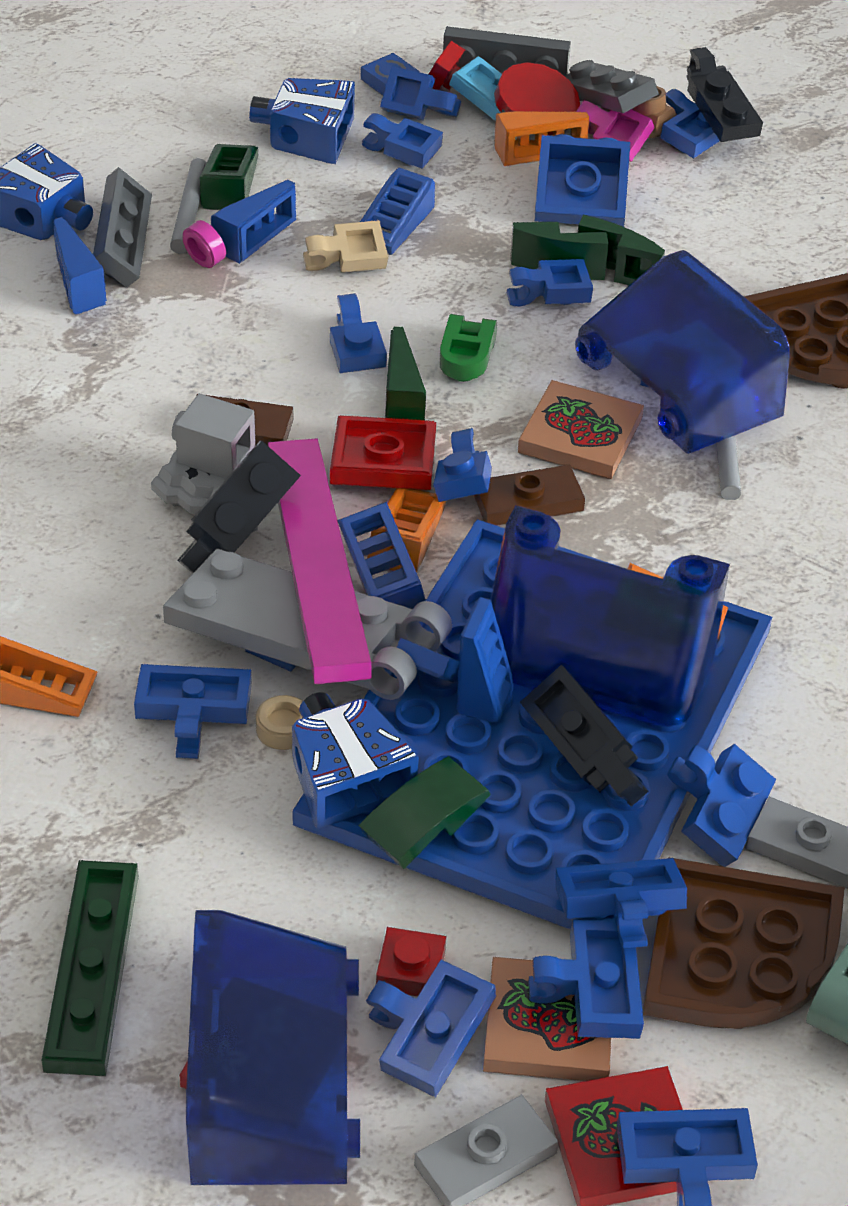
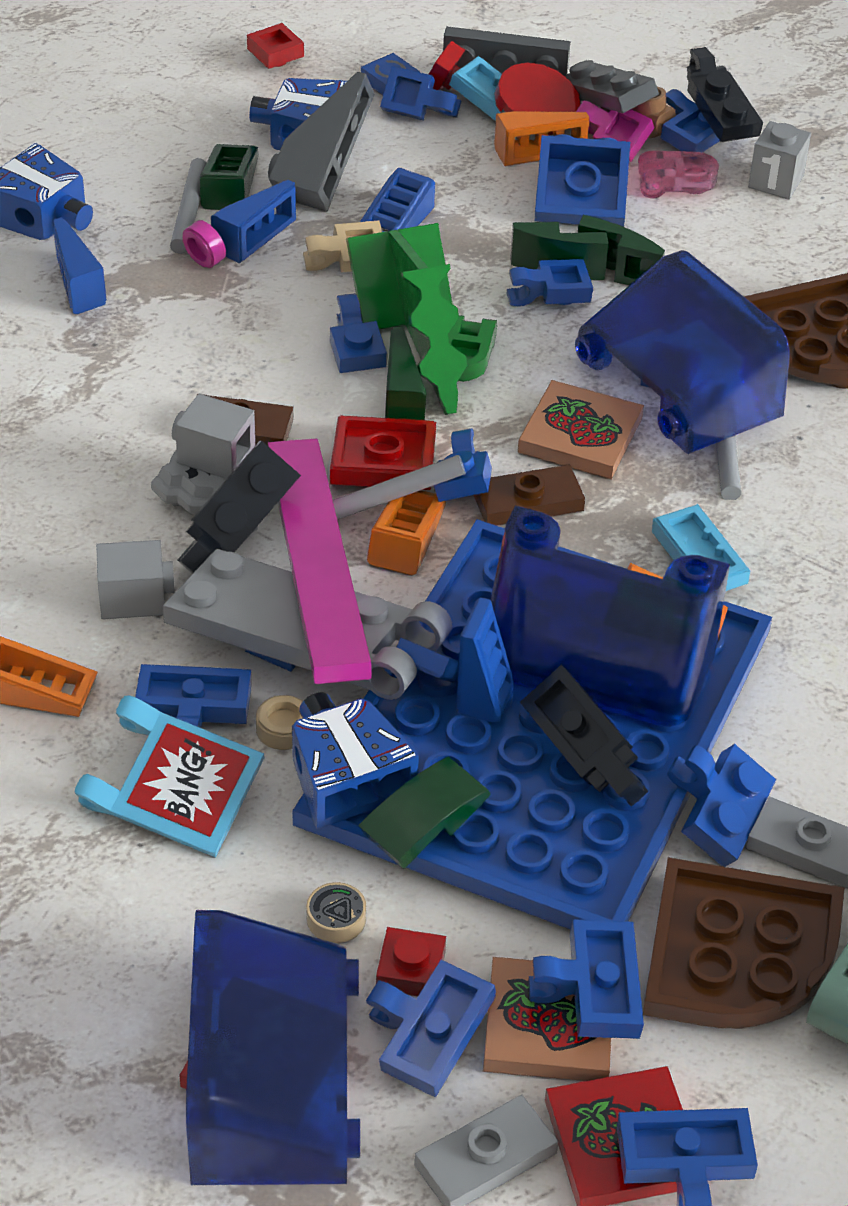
(90, 969): dark green tile -> none
(122, 227): dark grey plate -> none
(132, 579): none -> light grey brick
(182, 782): none -> flag
(275, 45): none -> red plate
(322, 144): none -> dark grey slope
(336, 912): none -> tile
(398, 586): blue slope -> none
(399, 487): none -> light grey bar
(404, 141): blue plate -> none
(405, 282): none -> green piece
(623, 890): blue plate -> none
(676, 172): none -> clear pink plate
(693, 533): none -> medium azure plate
(779, 159): none -> light grey brick

